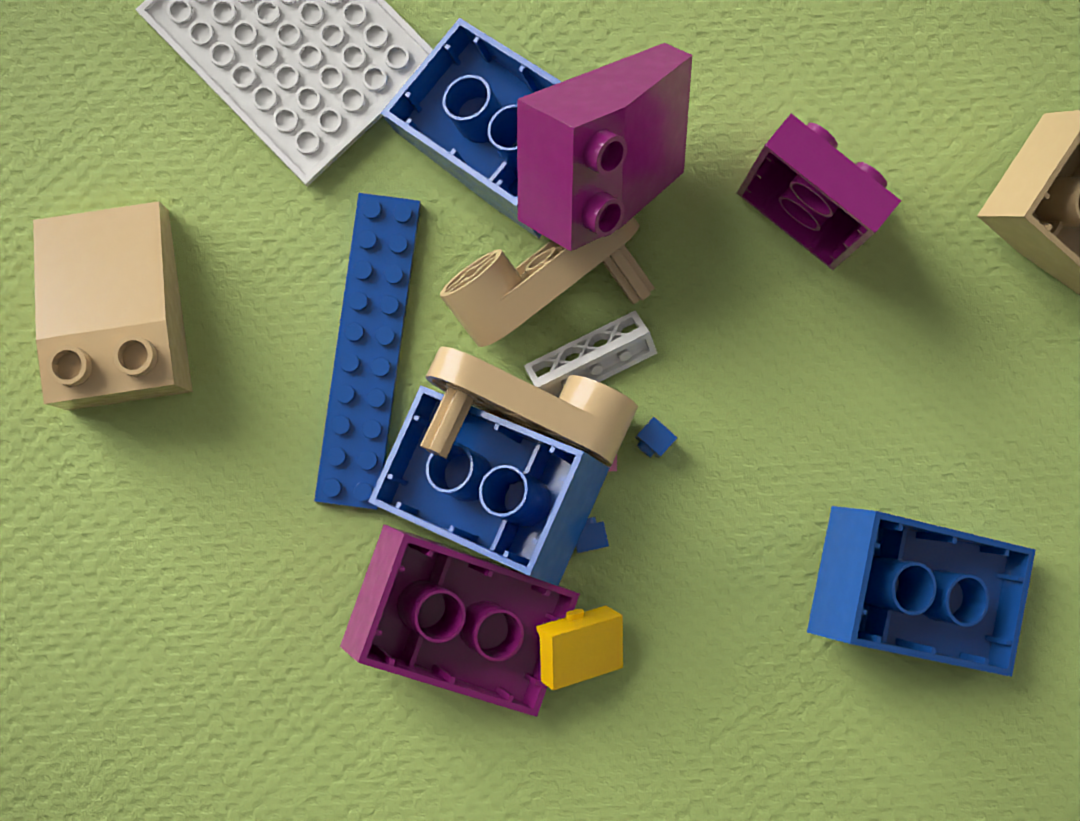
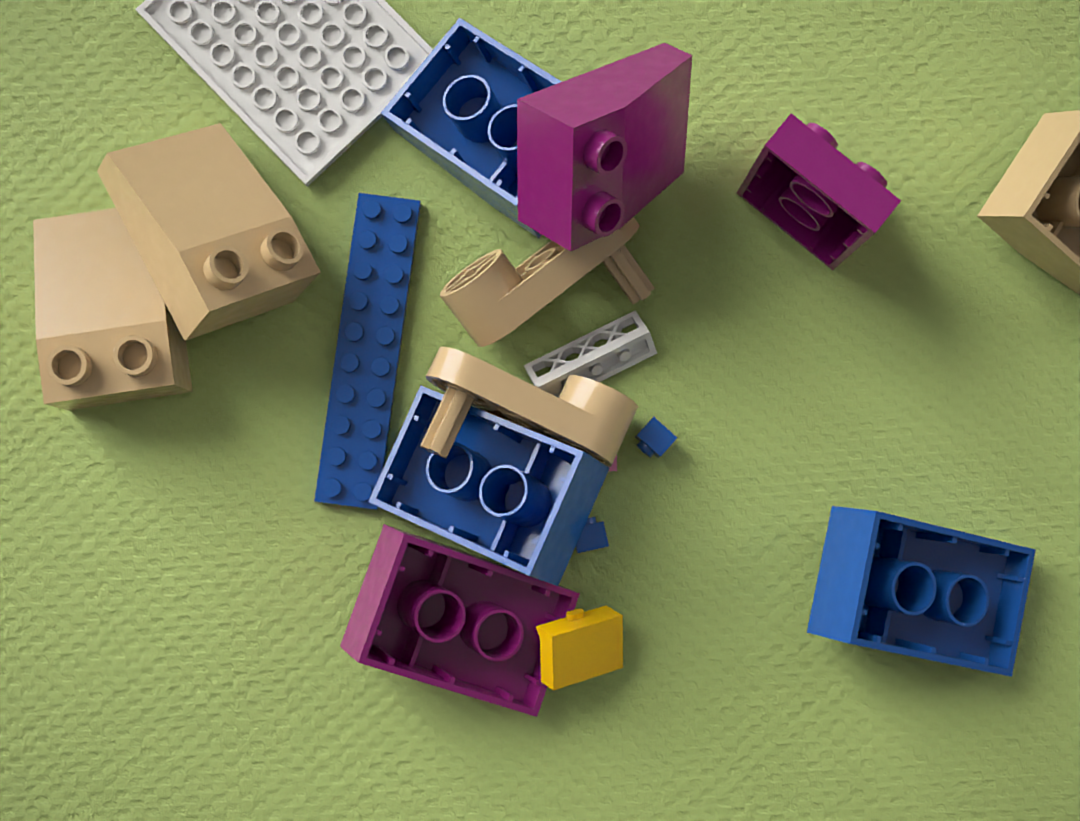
(207, 229): none -> tan slope

